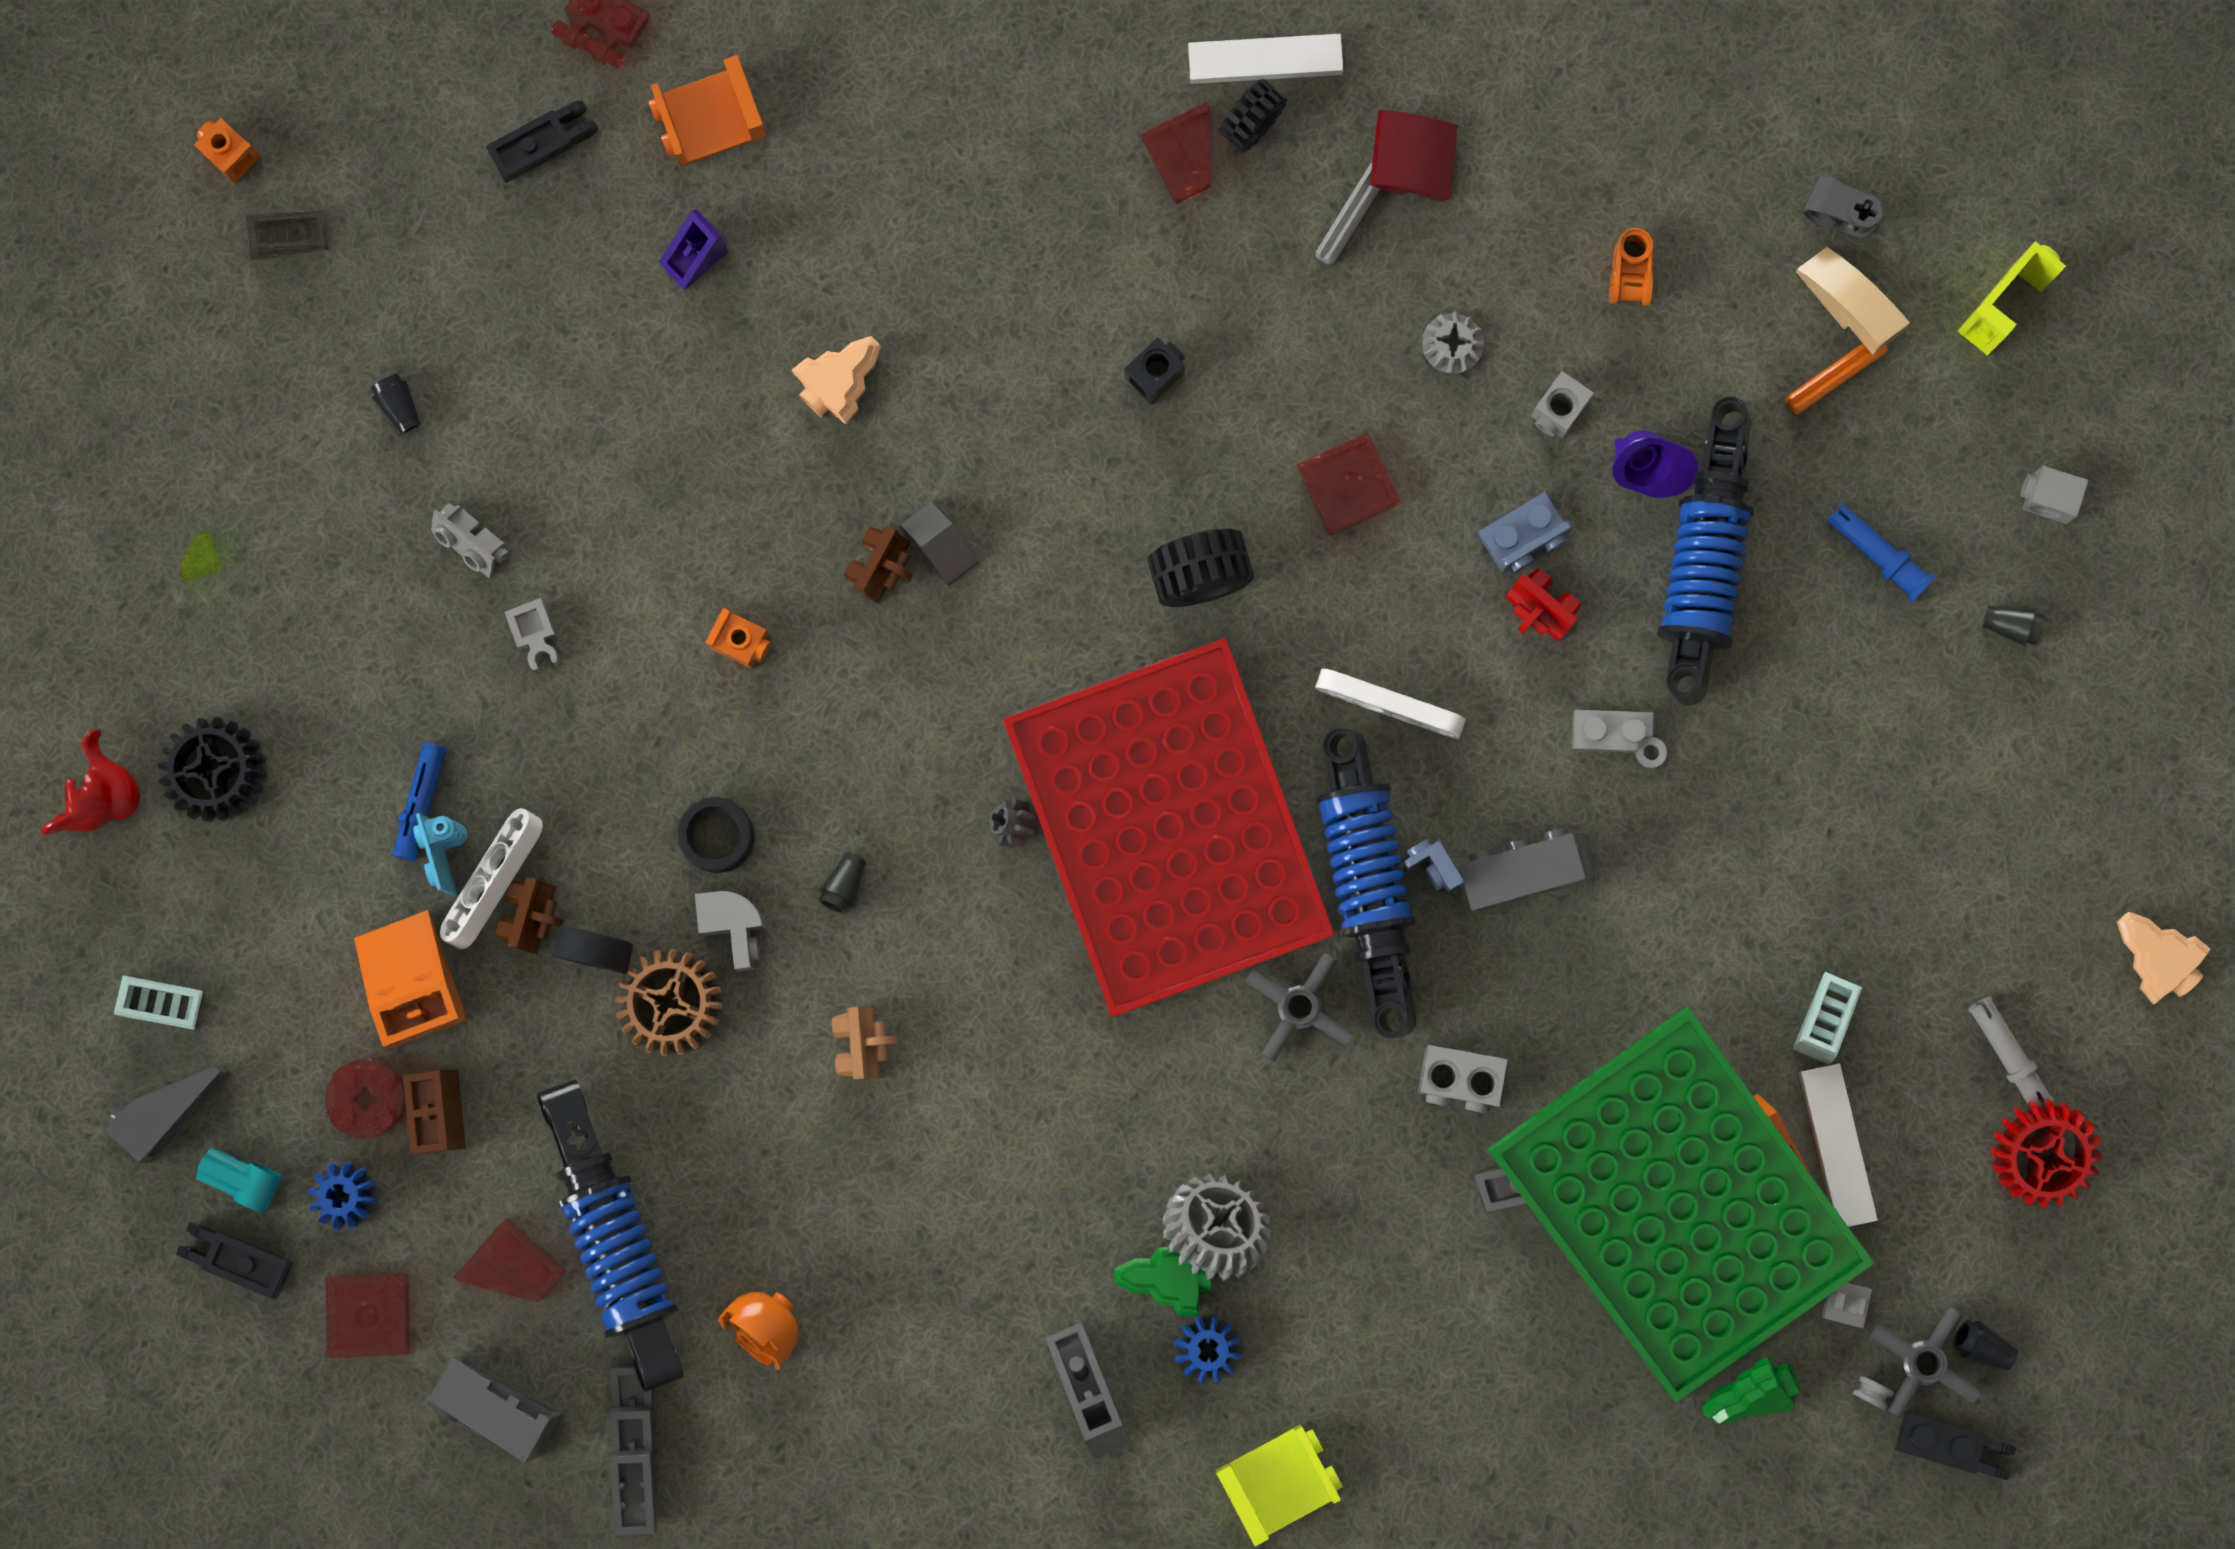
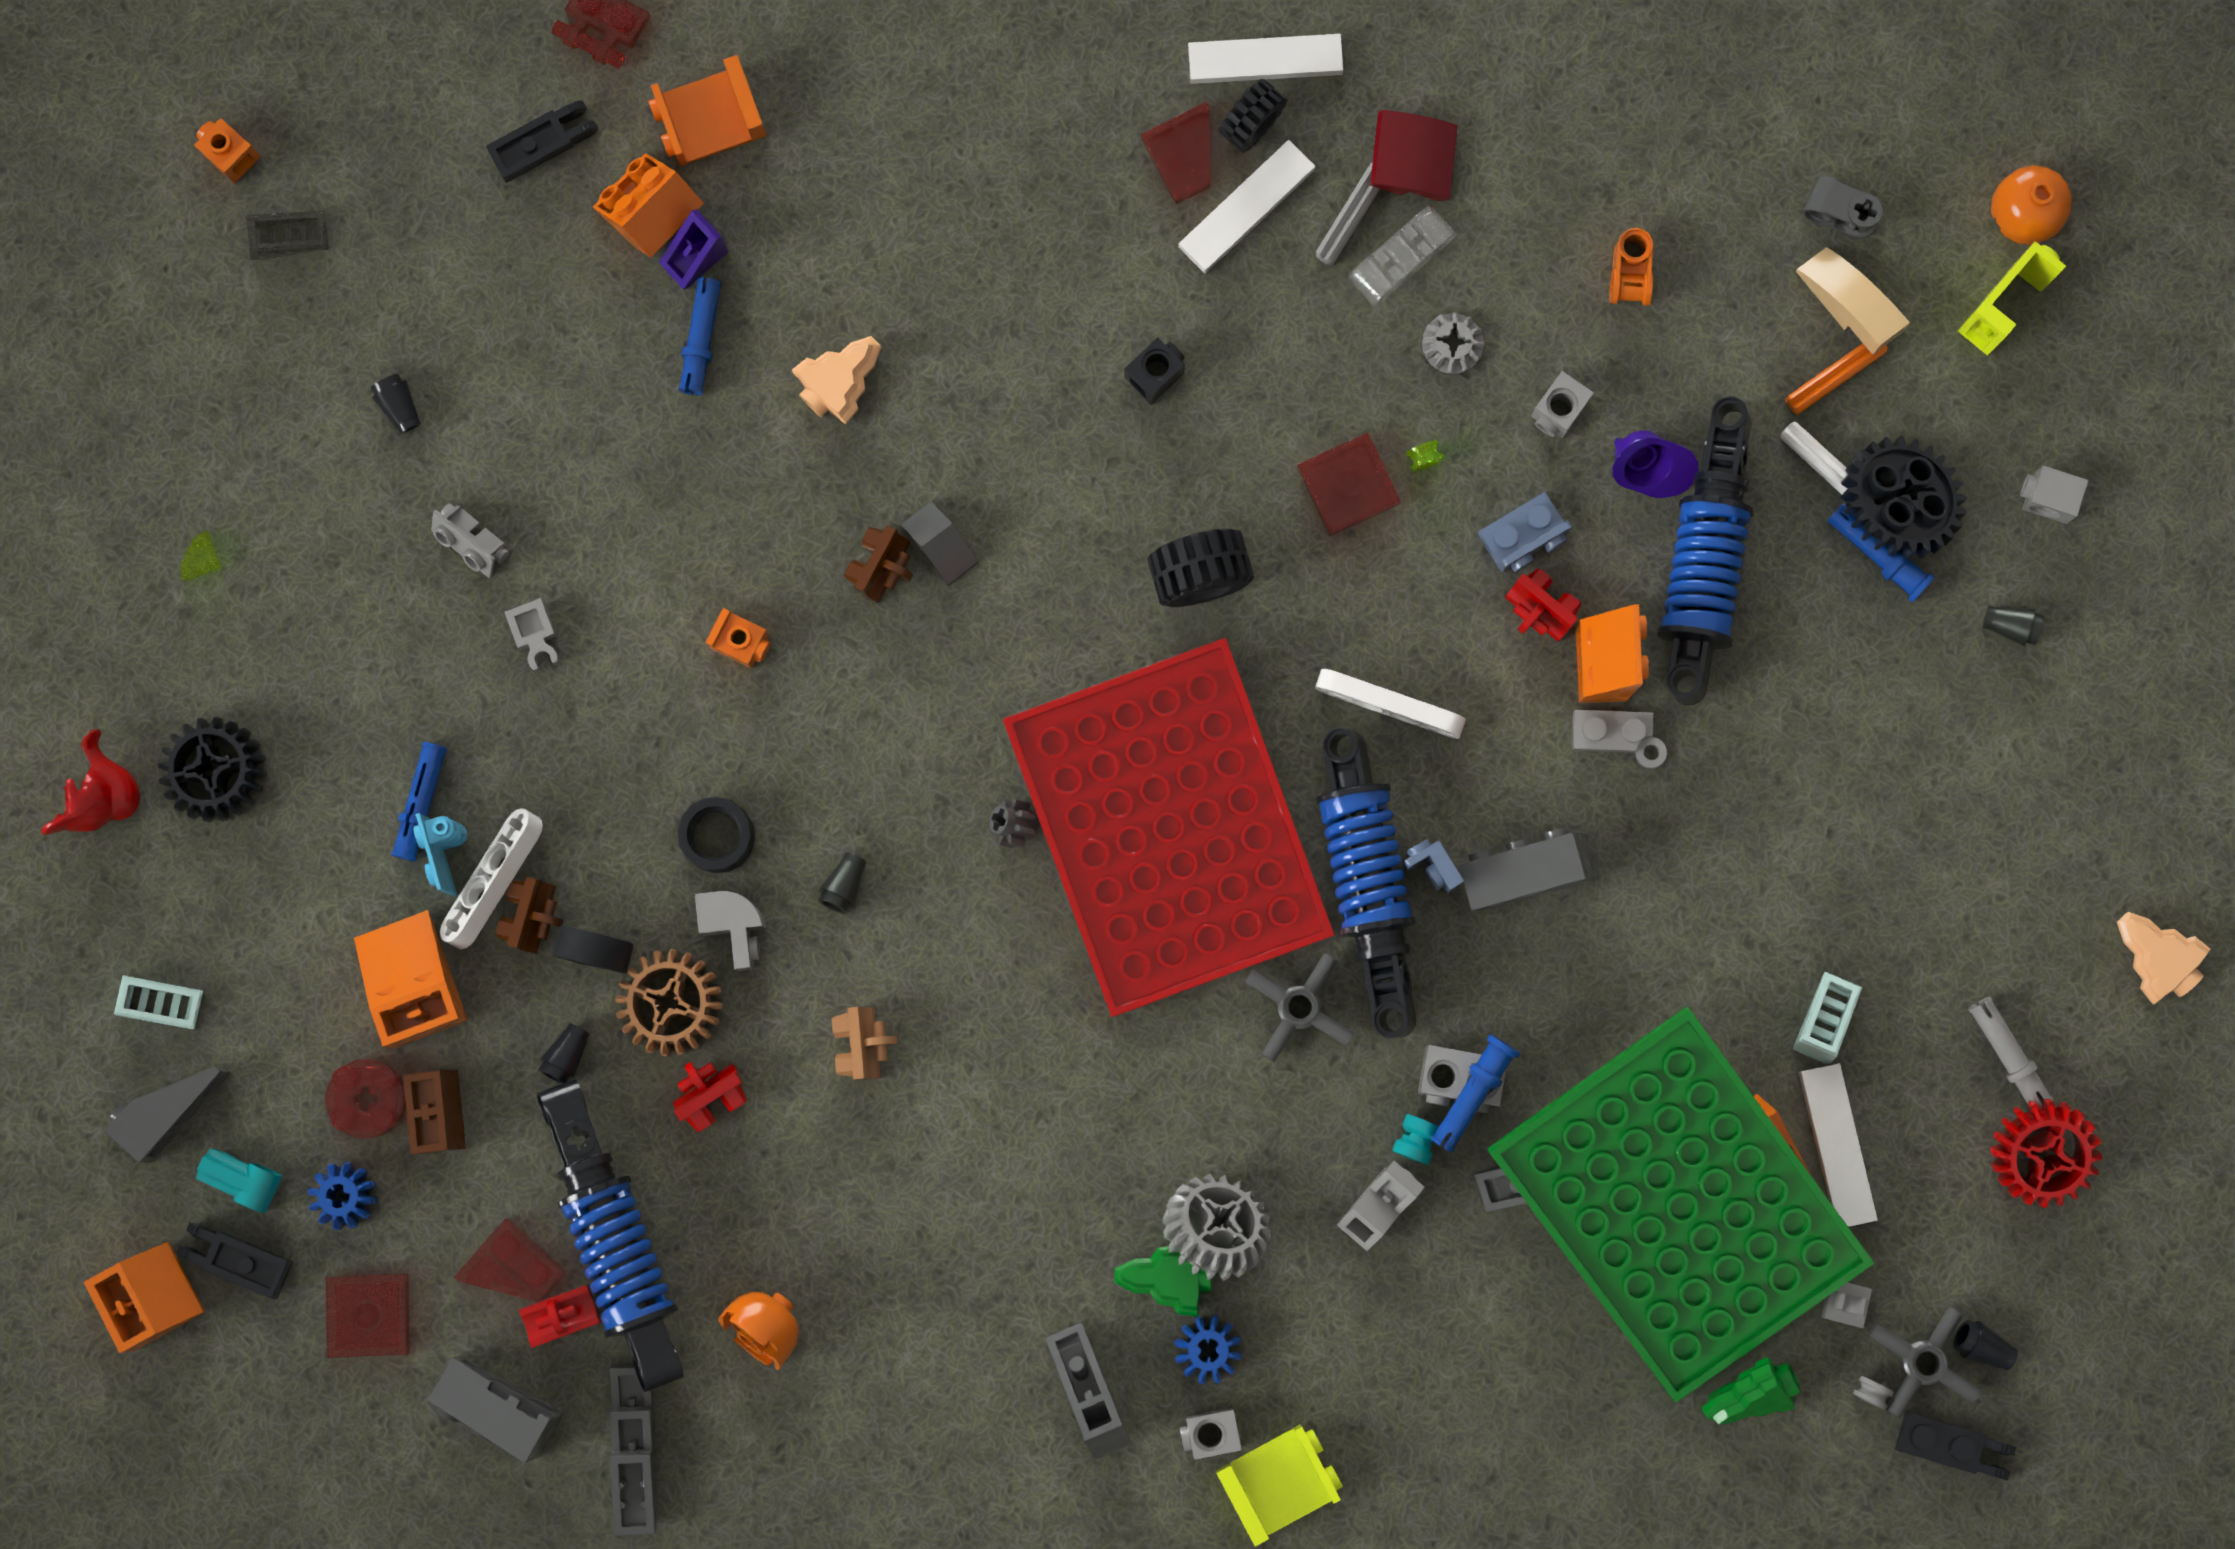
(144, 1297): none -> orange slope
(560, 1316): none -> red hips
(564, 1055): none -> black cone
(647, 204): none -> orange slope
(694, 1103): none -> red hips
(698, 351): none -> blue pin
(1229, 1439): none -> light grey brick
(1247, 206): none -> white tile
(1380, 1205): none -> light grey brick
(1402, 256): none -> clear beam
(1416, 1140): none -> teal wheel
(1425, 455): none -> clear neon green bush
(1484, 1076): none -> blue pin
(1610, 655): none -> orange slope
(1815, 455): none -> white axle
(1893, 468): none -> black gear
(2032, 204): none -> orange cylinder

